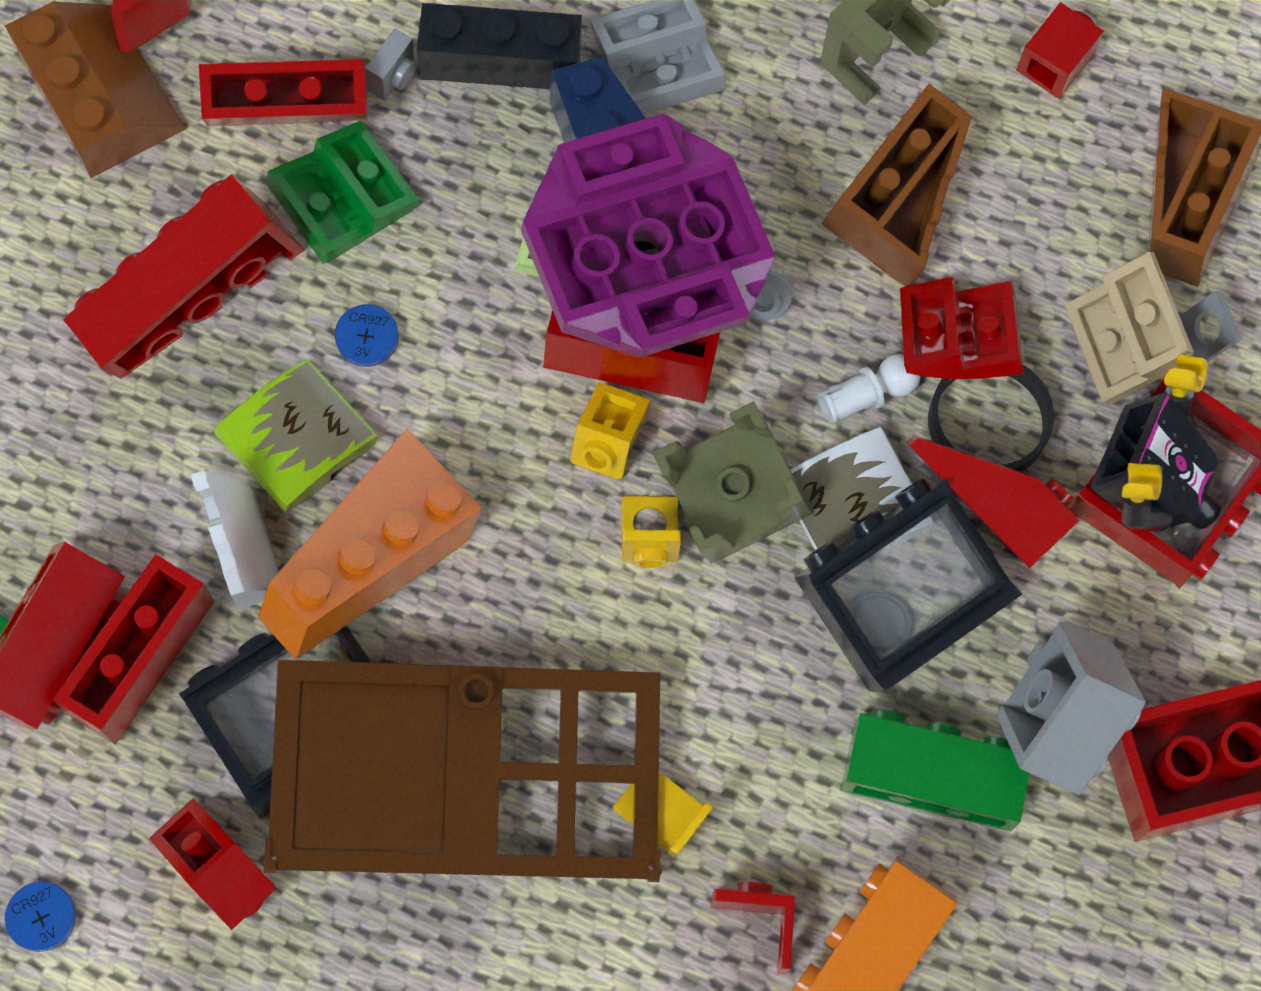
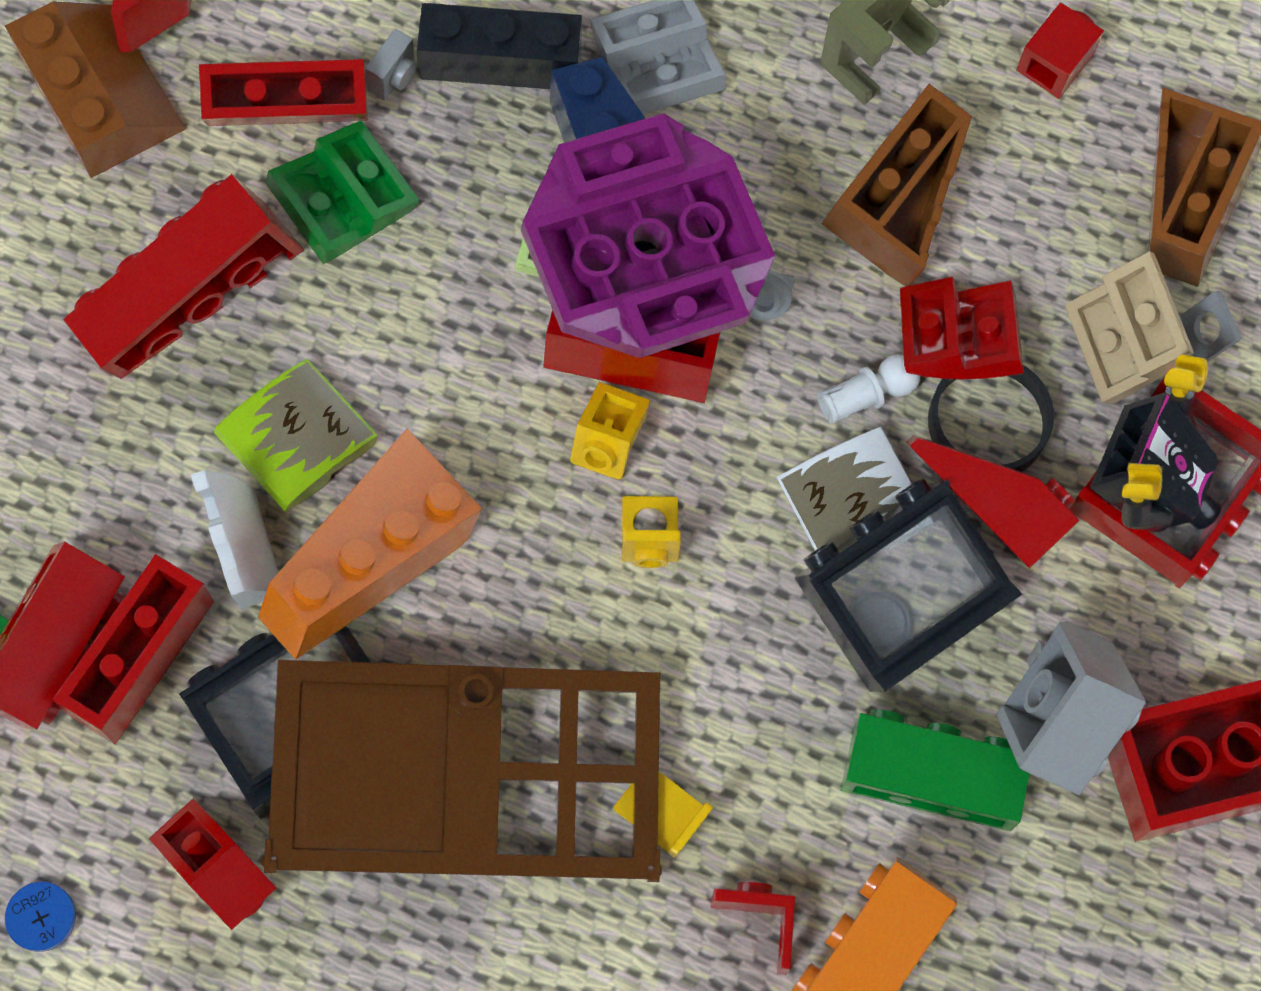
(366, 335): blue piece -> none
(733, 485): olive panel -> none

